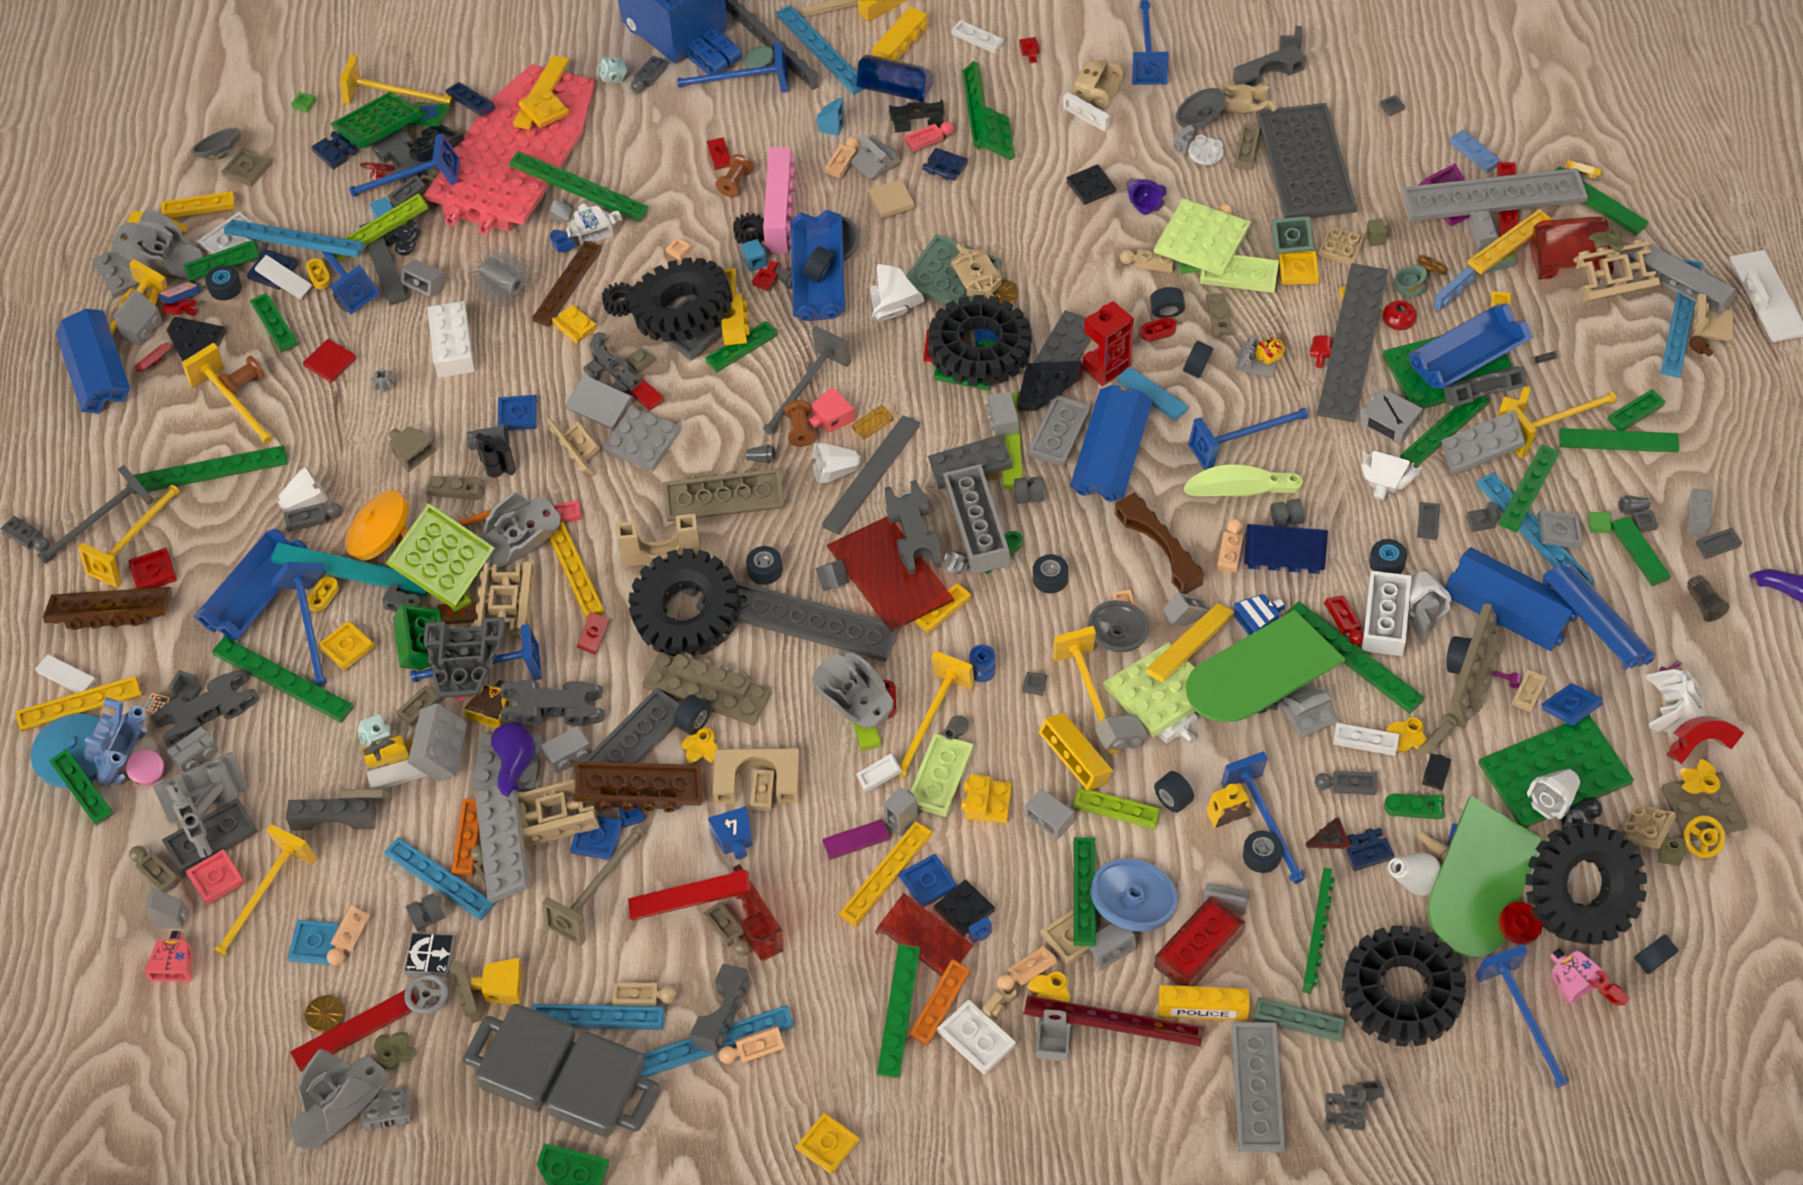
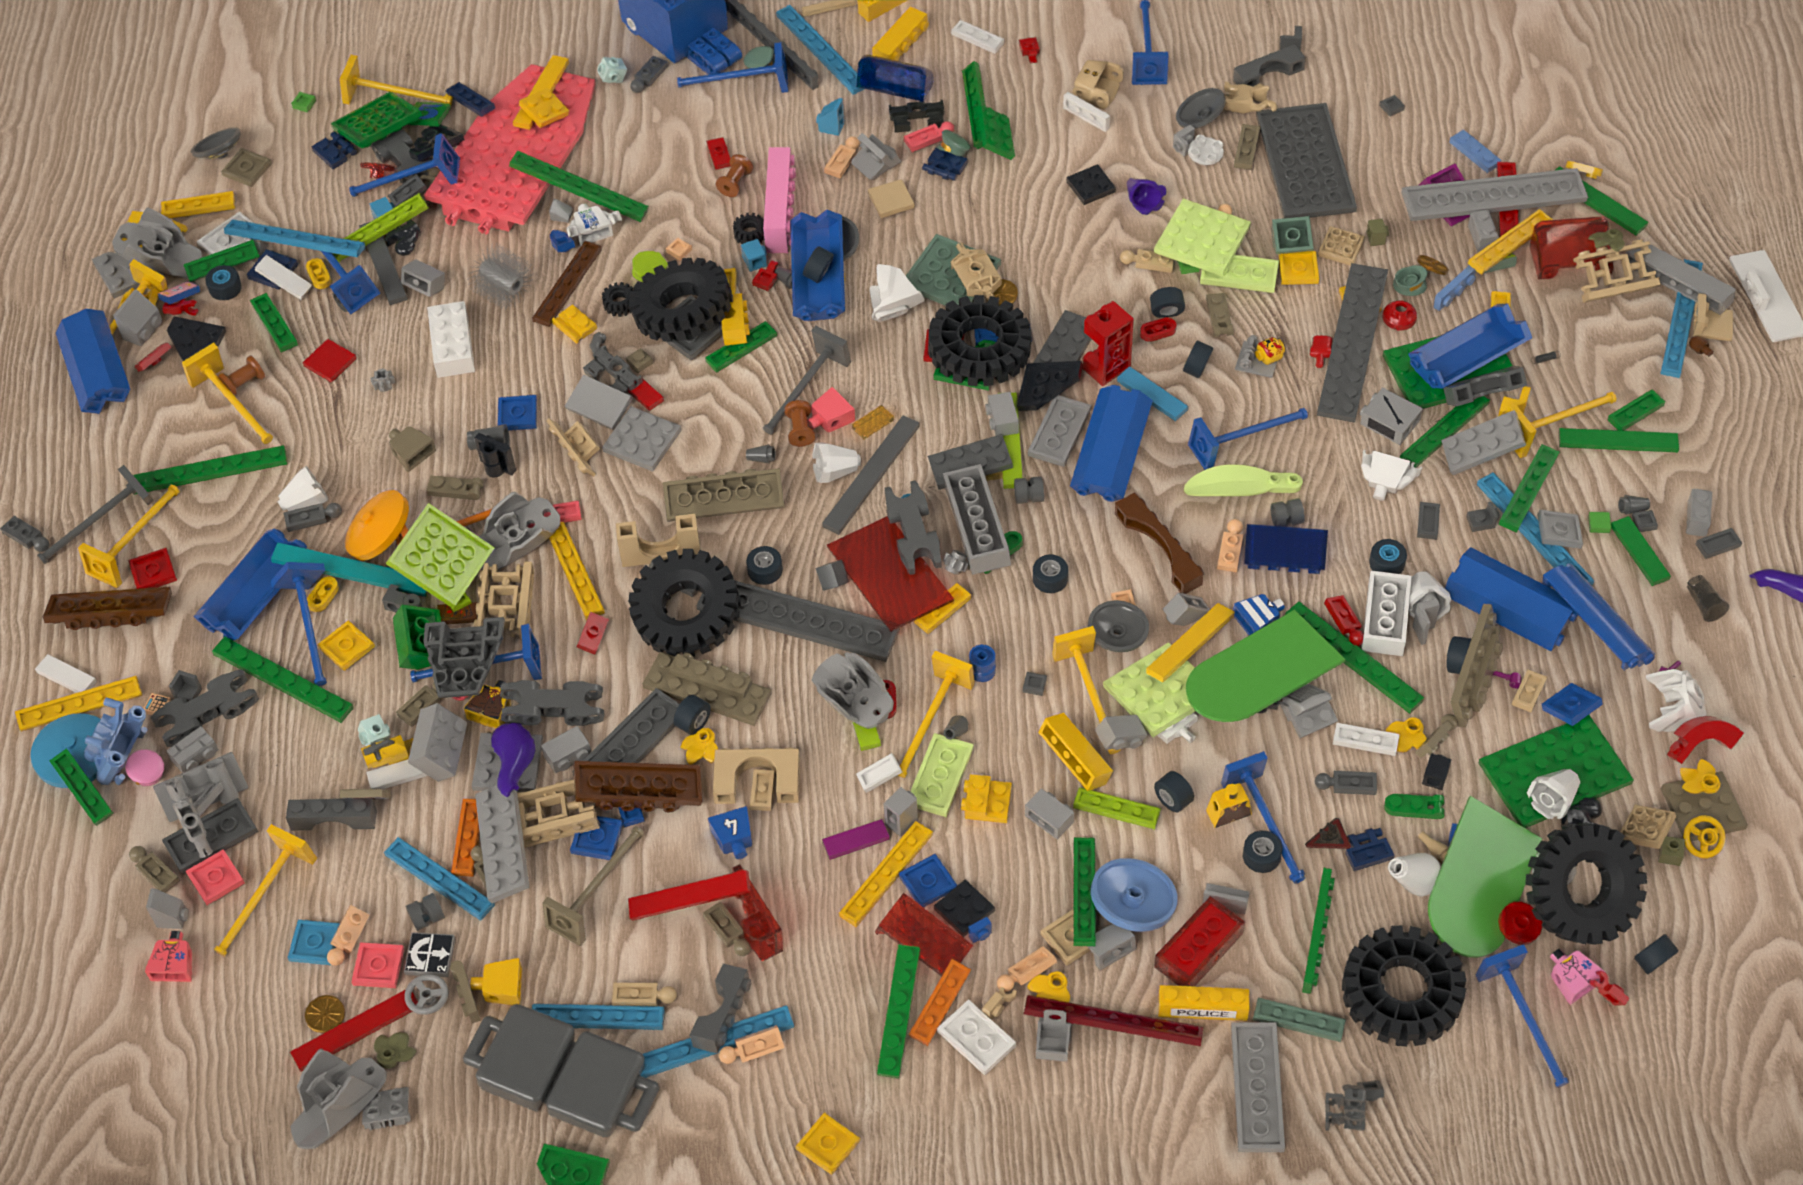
(377, 965): none -> coral plate
(646, 262): none -> lime hat
(953, 143): none -> sand green piece

